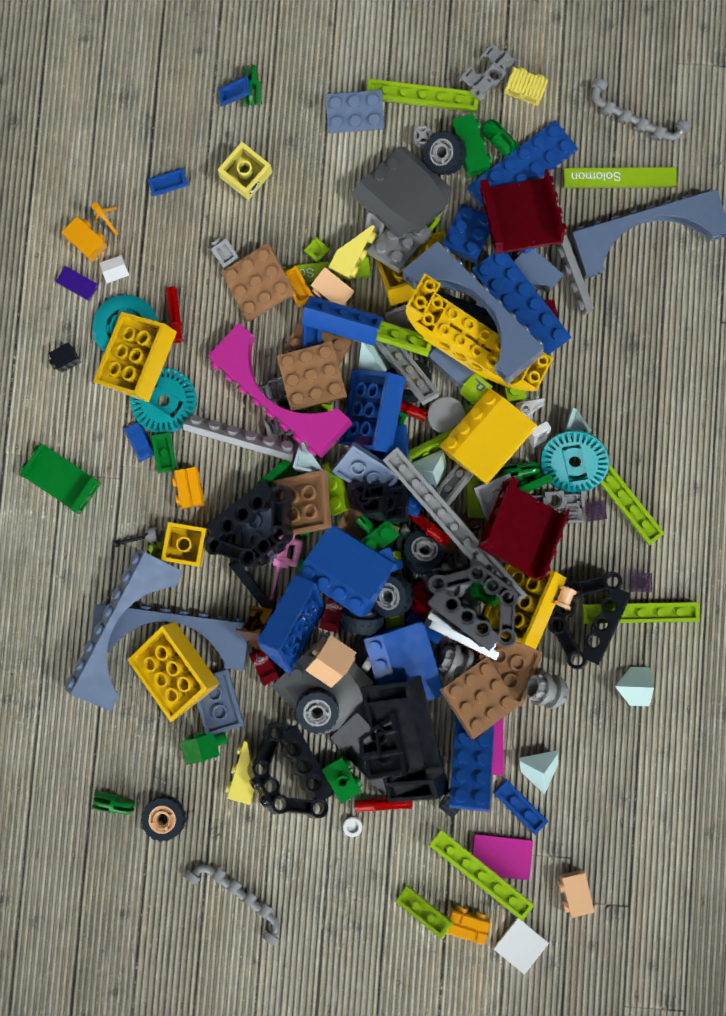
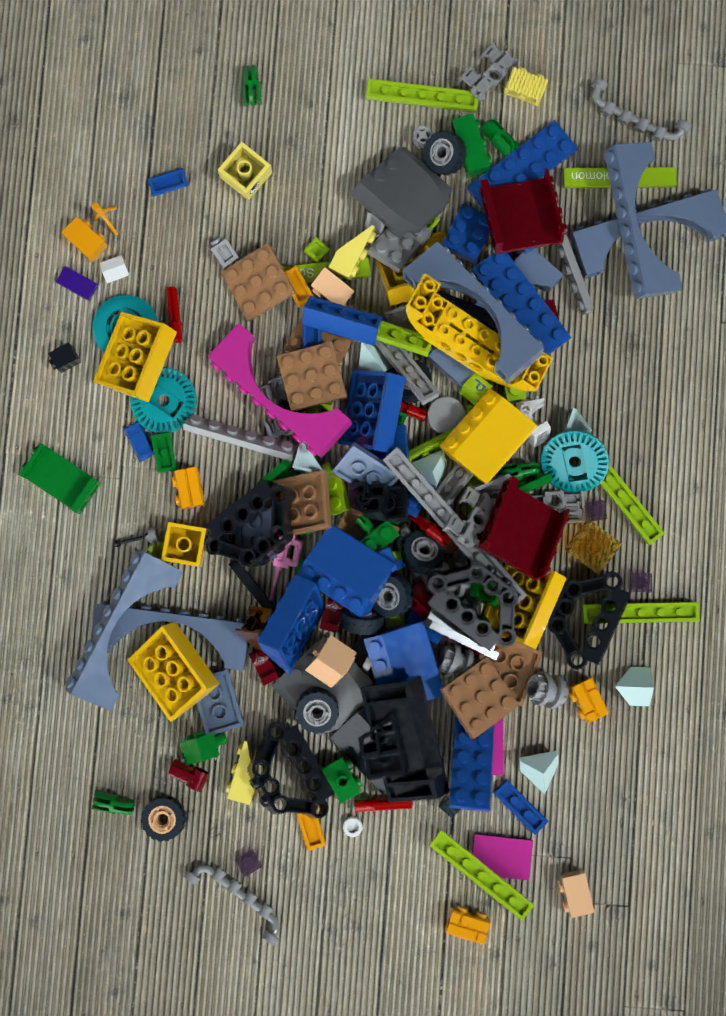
(193, 776): none -> dark red piece
(234, 91): blue tile -> none
(248, 862): none -> clear purple plate
(311, 831): none -> light orange tile
(355, 111): sand blue plate -> none
(424, 912): lime tile -> none
(469, 528): none -> light grey piece
(520, 945): white tile -> none
(565, 597): light nougat bush -> none
(588, 700): none -> light orange brick
(593, 546): none -> clear yellow brick
(647, 273): none -> sand blue arch

